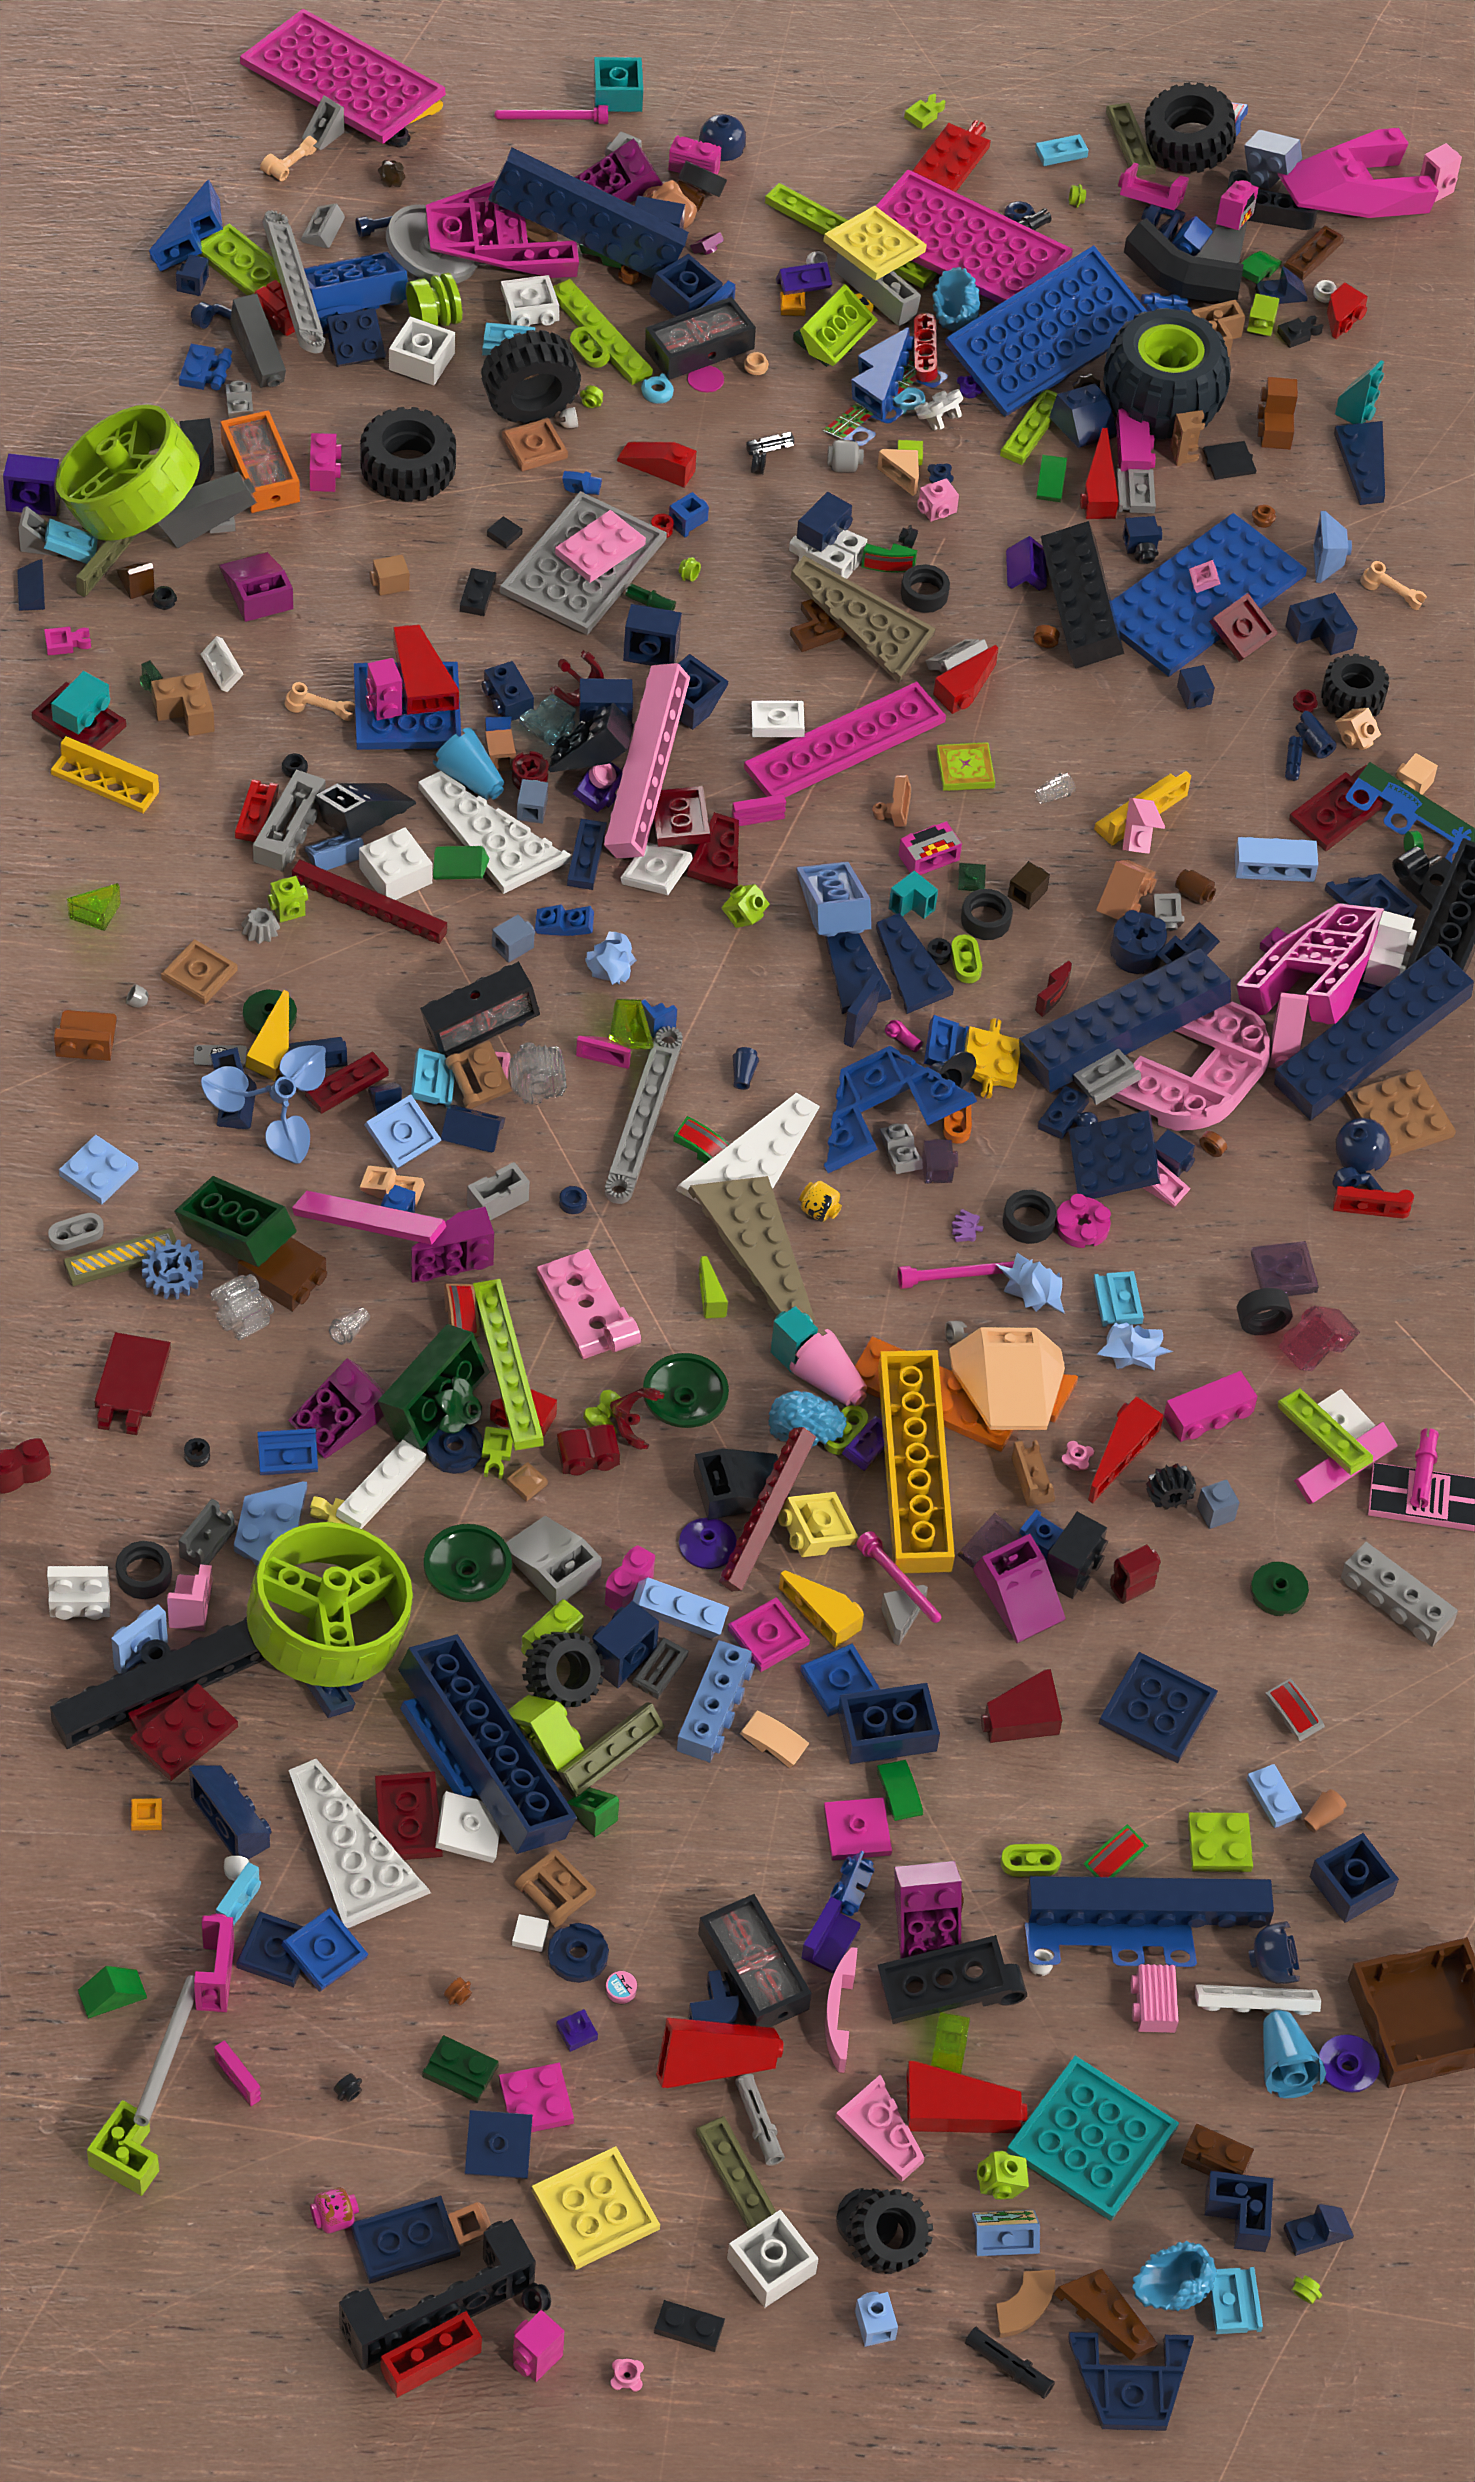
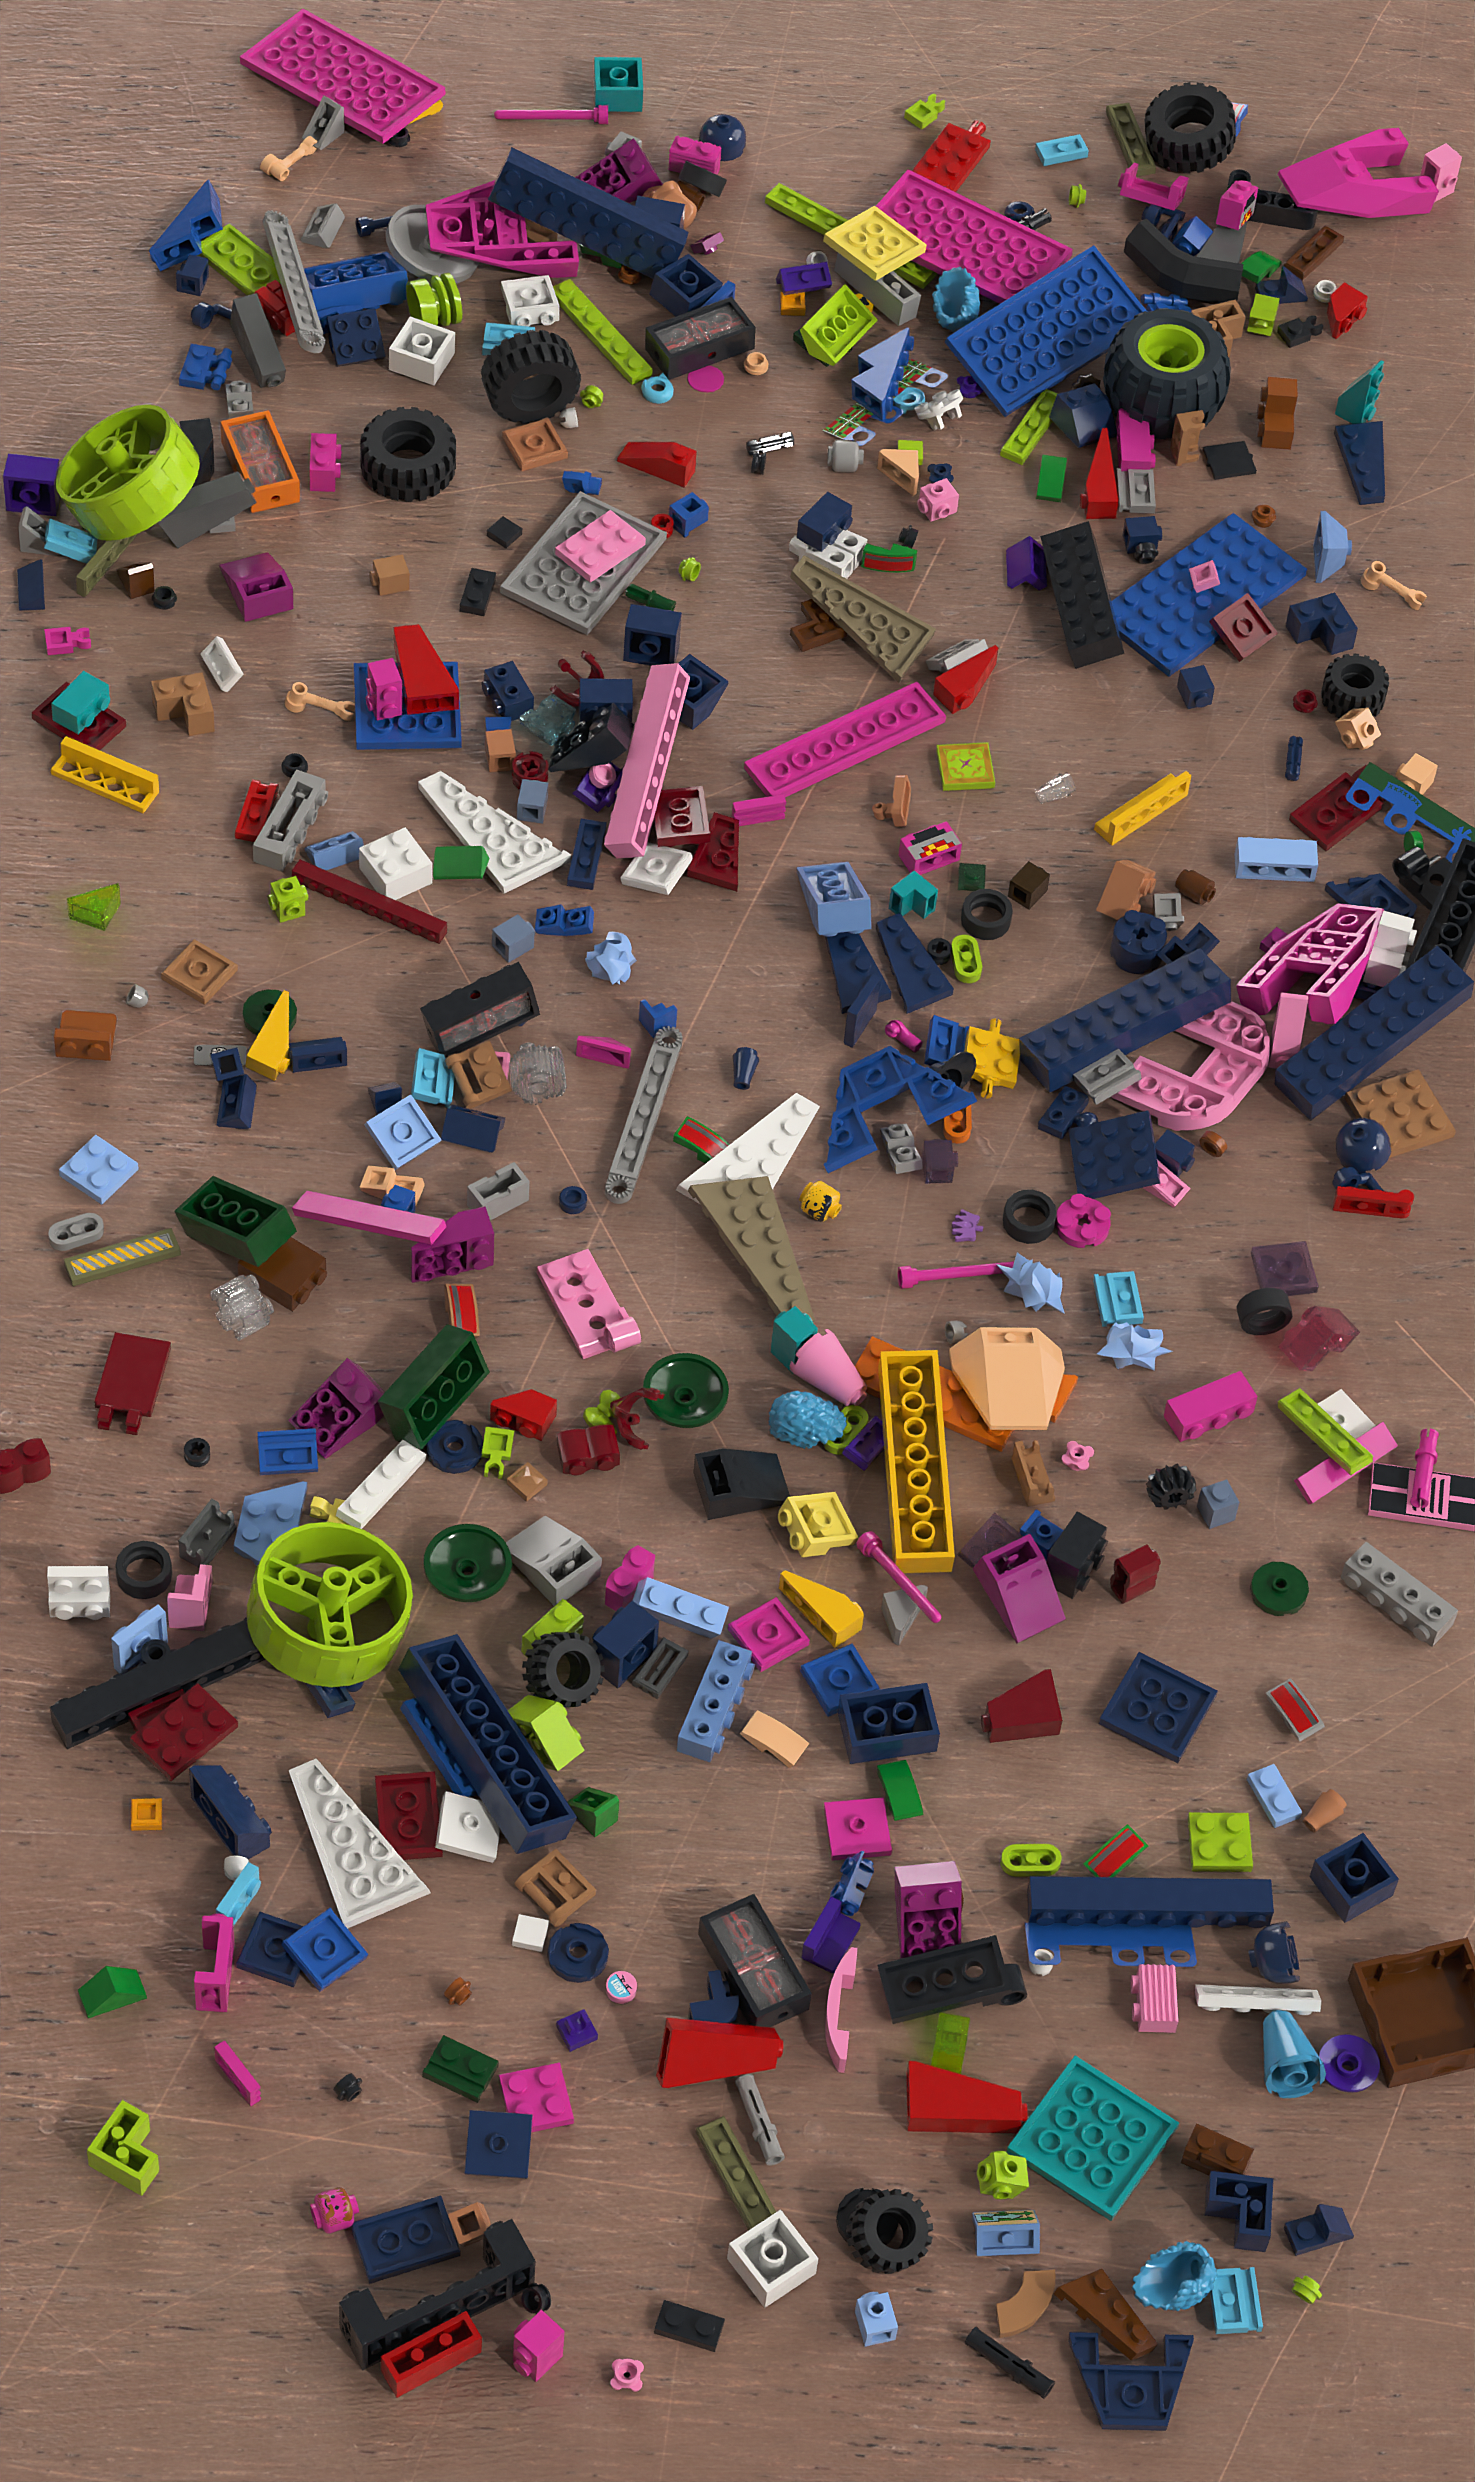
(149, 674): clear green plate -> none
(166, 2053): light grey piece -> none
(174, 1260): medium blue gear -> none
(260, 925): light grey piece -> none
(301, 1069): medium blue plant -> none
(346, 1327): clear cone -> none
(347, 1082): dark red plate -> none
(360, 806): black slope -> none
(392, 173): dark brown piece -> none
(455, 1405): dark green plate -> none
(470, 765): dark azure cone -> none
(508, 1365): lime plate -> none
(591, 348): lime plate -> none
(595, 2208): light yellow plate -> none
(611, 1749): olive tile -> none
(630, 1025): clear neon green slope -> none
(703, 1552): dark purple dish -> none
(713, 1297): lime slope -> none
(745, 905): lime brick -> none
(767, 1509): piece -> none
(778, 719): white plate -> none
(879, 2127): bright pink wing -> none
(925, 347): red beam -> none
(927, 574): black tyre -> none
(1046, 636): dark orange tile -> none
(1055, 989): dark red slope -> none
(1132, 1432): red slope -> none
(1140, 820): bright pink slope -> none
(1269, 155): sand blue brick -> none
(1315, 735): dark blue hinge -> none

